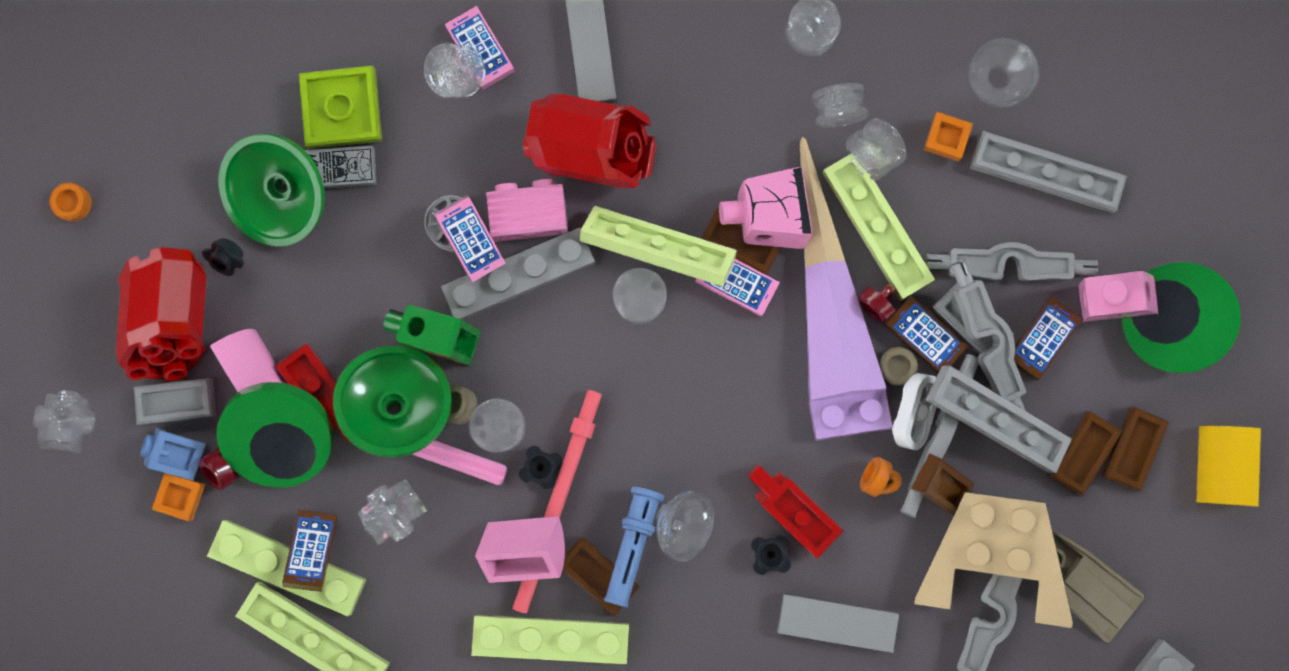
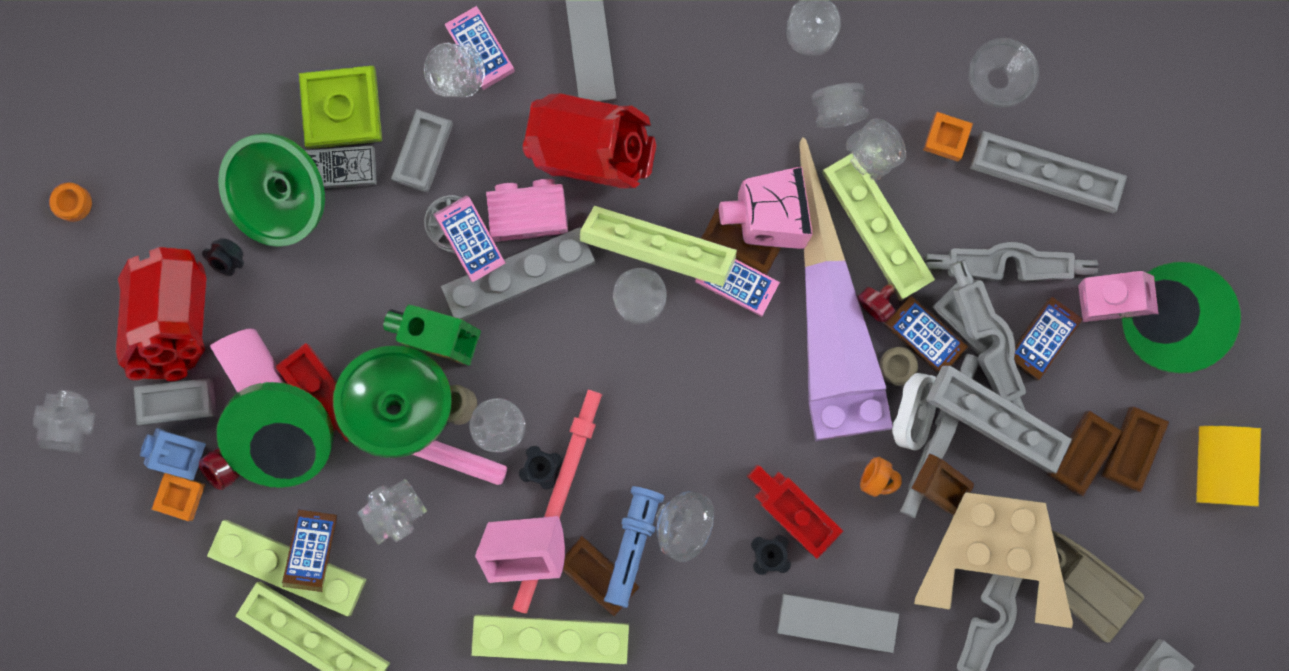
(422, 151): none -> light grey tile

